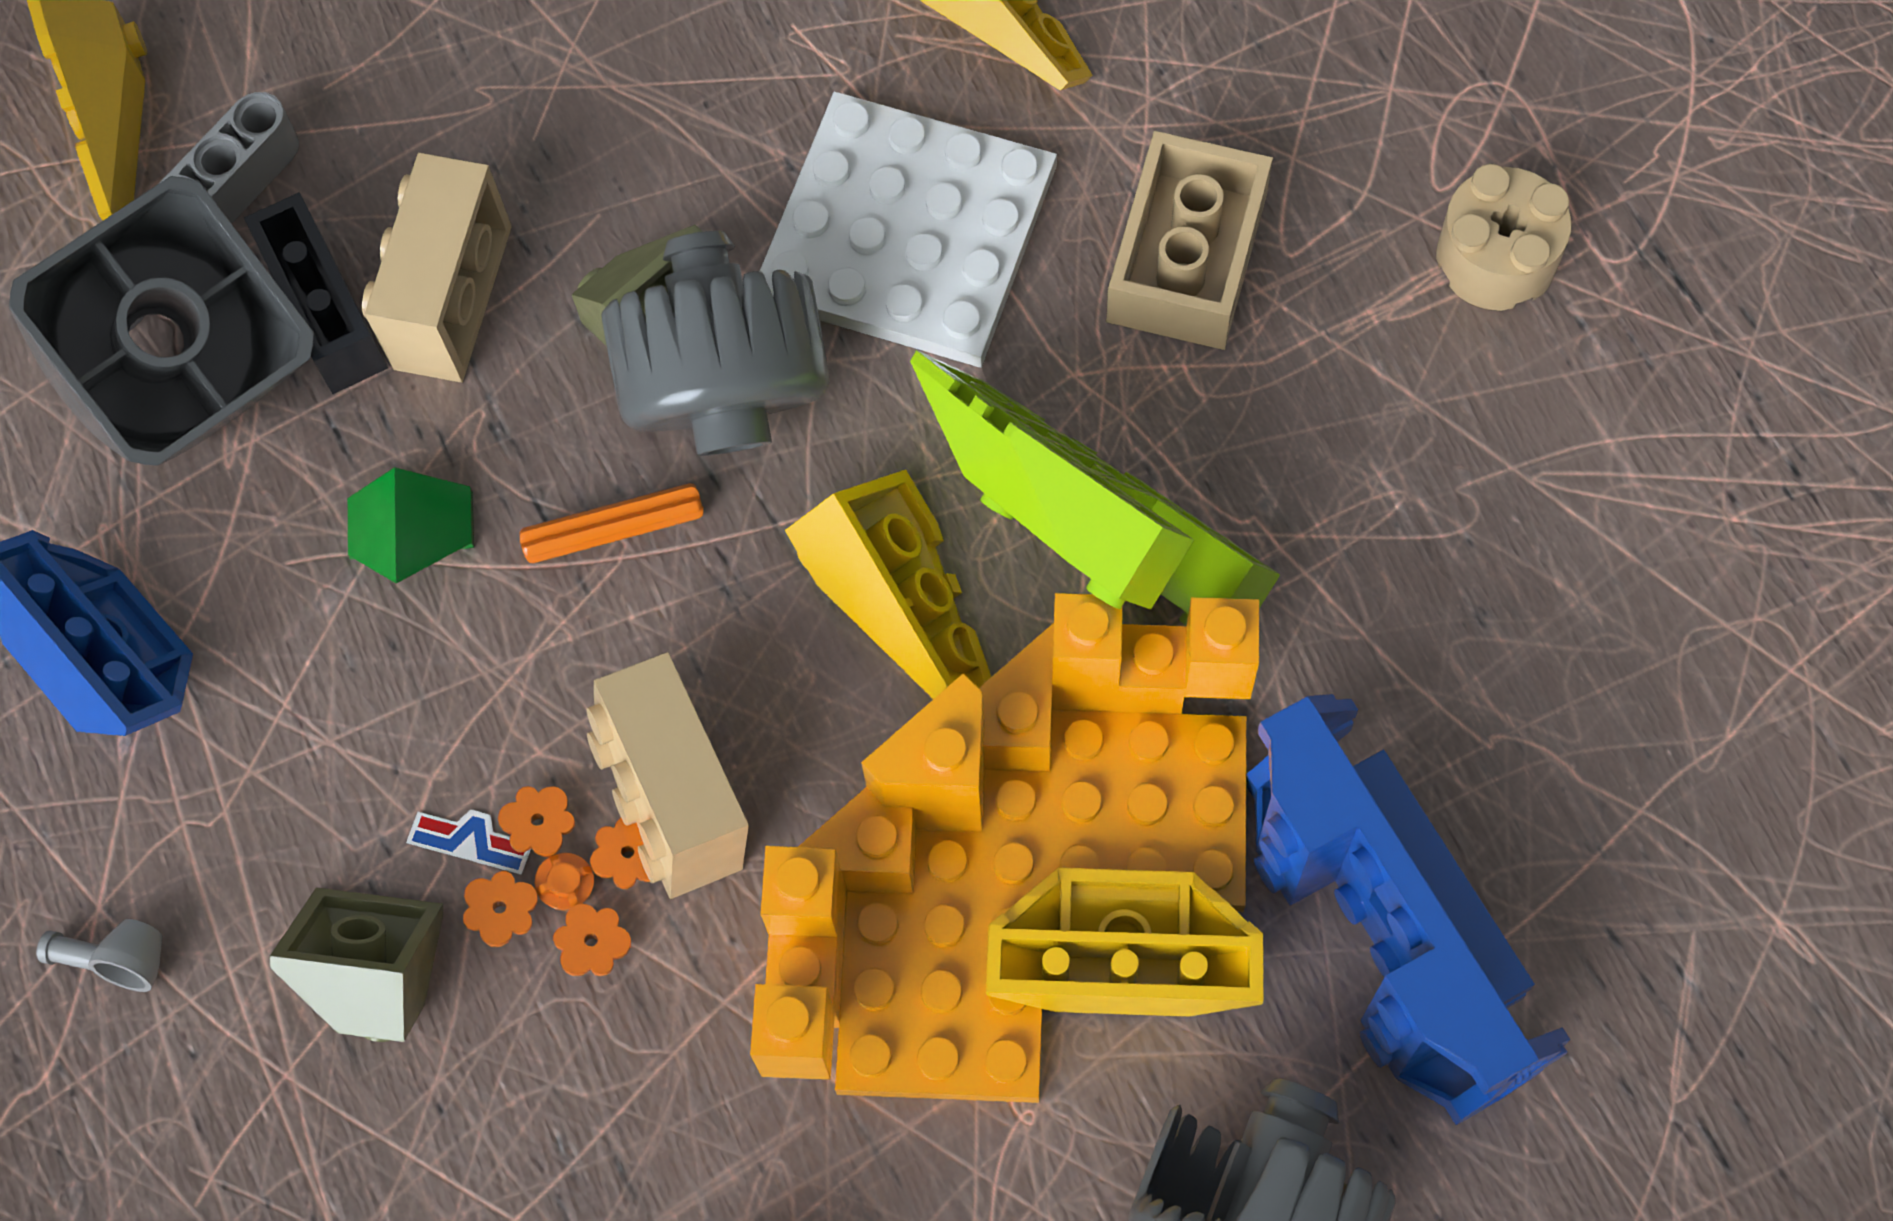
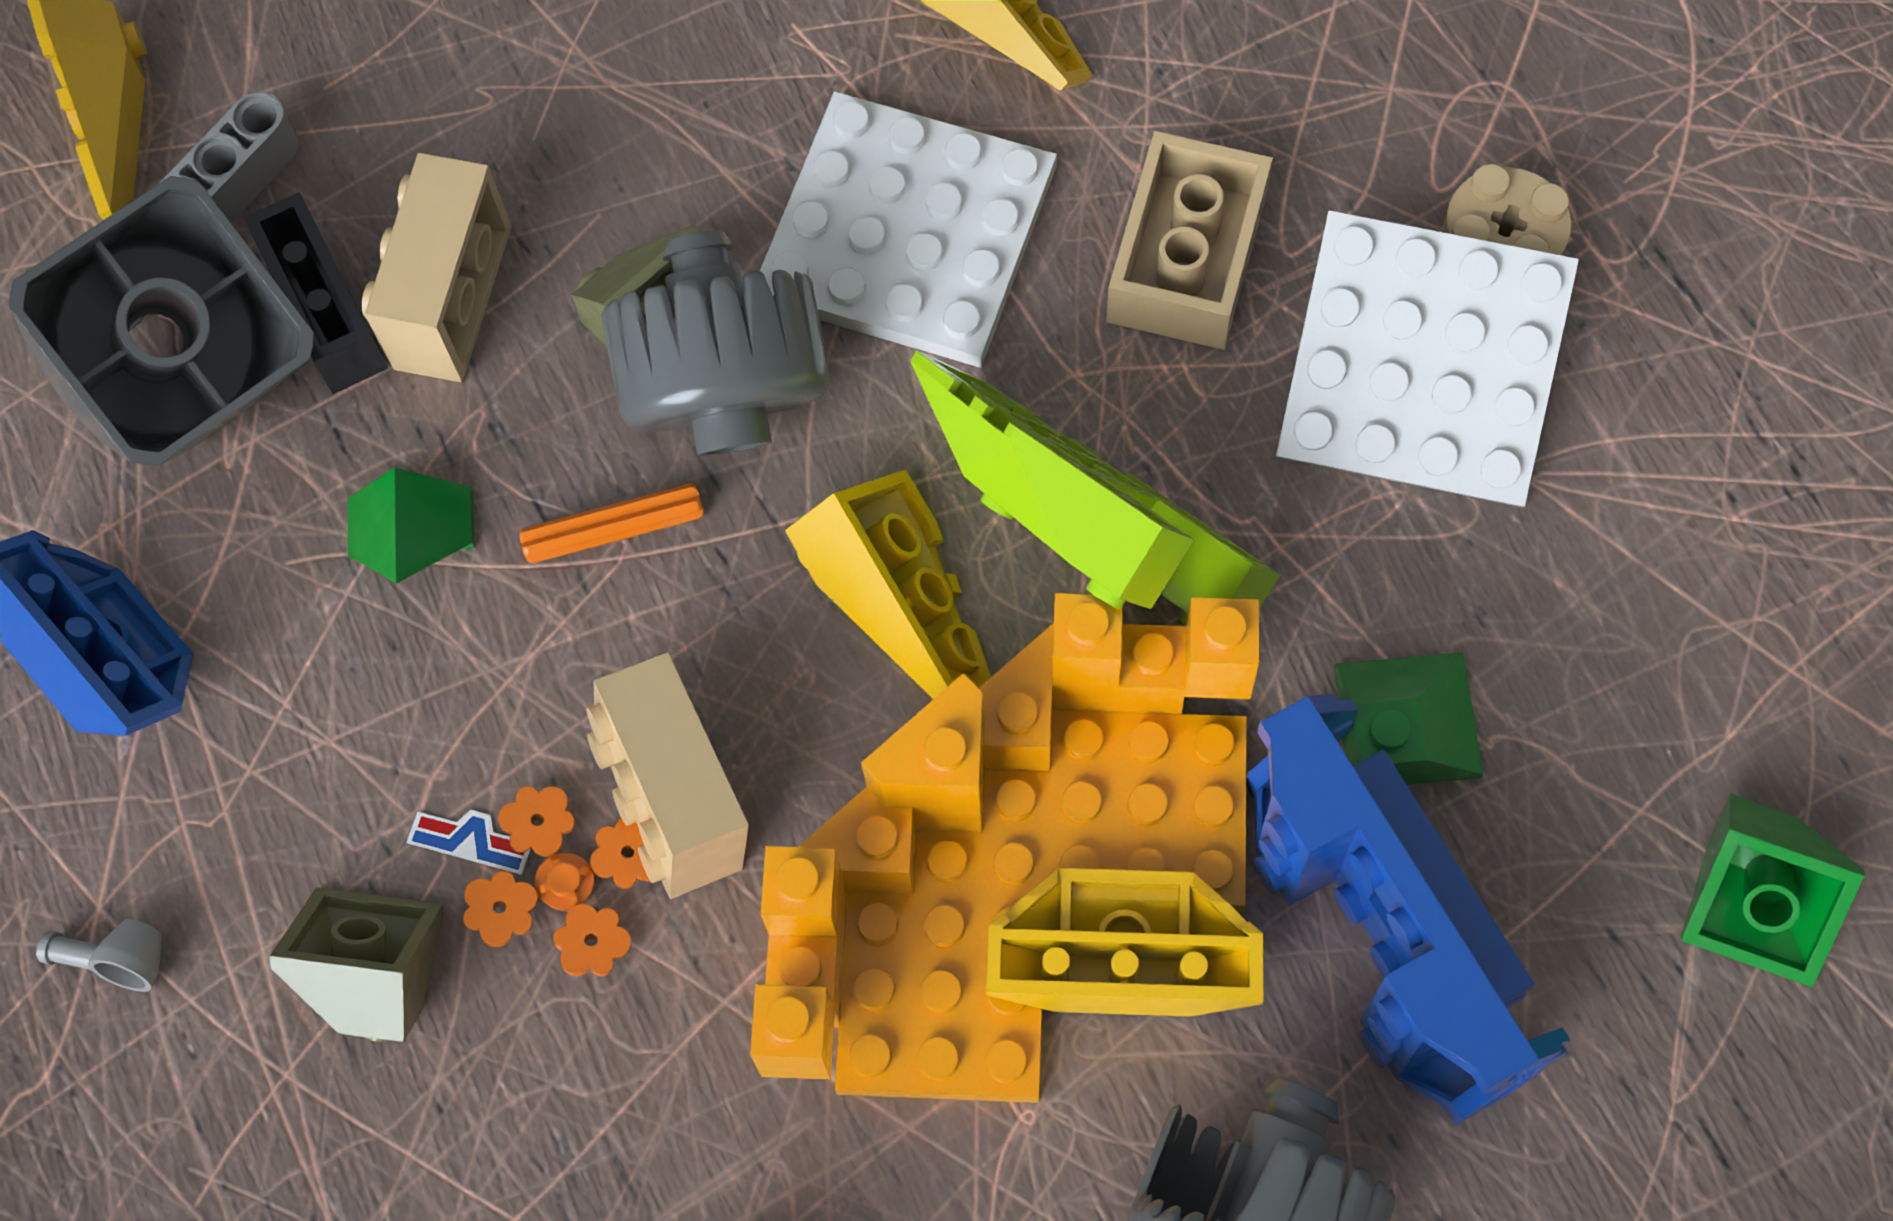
(1415, 713): none -> green slope
(1427, 358): none -> white plate
(1770, 892): none -> green slope

